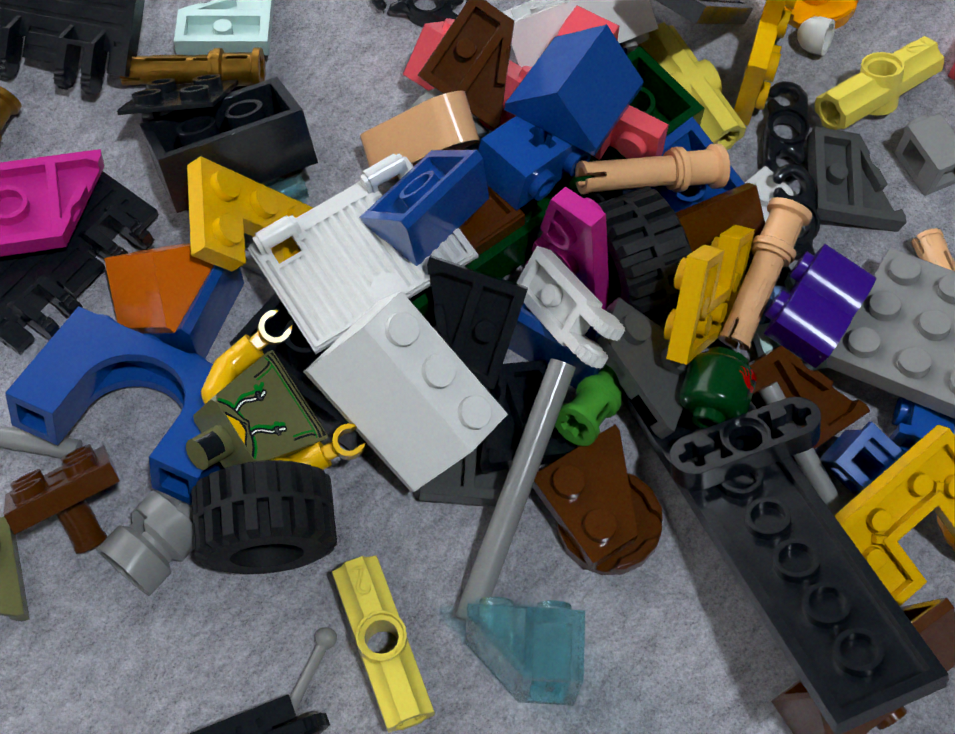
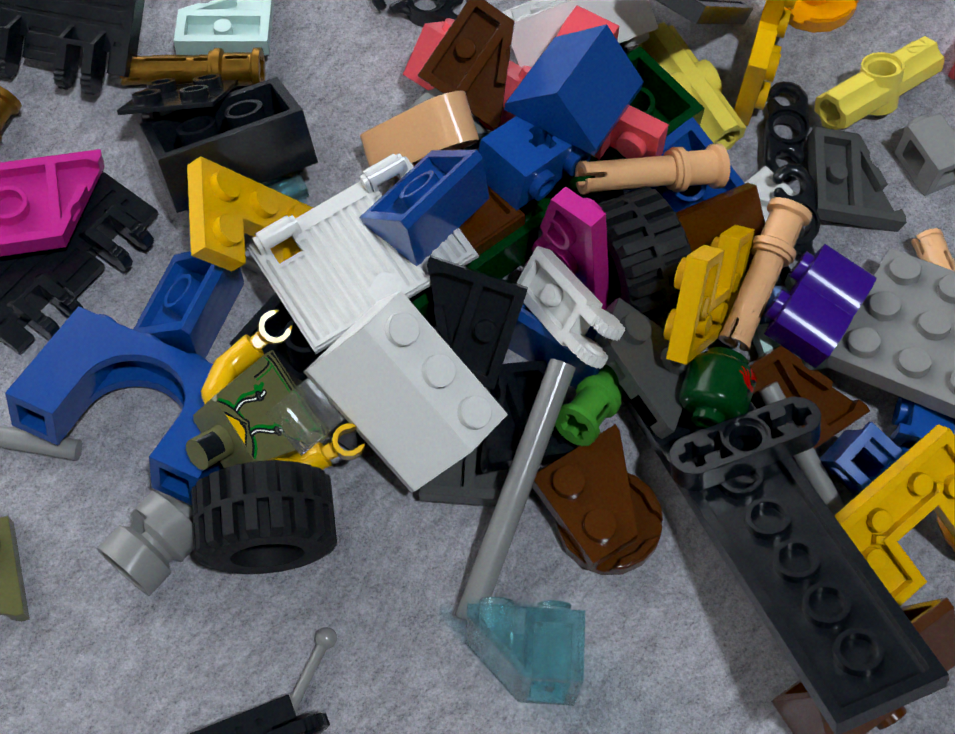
(64, 494): reddish brown plate -> none
(155, 286): orange slope -> none
(304, 416): none -> clear tile
(391, 674): light yellow piece -> none
(816, 34): white hinge -> none

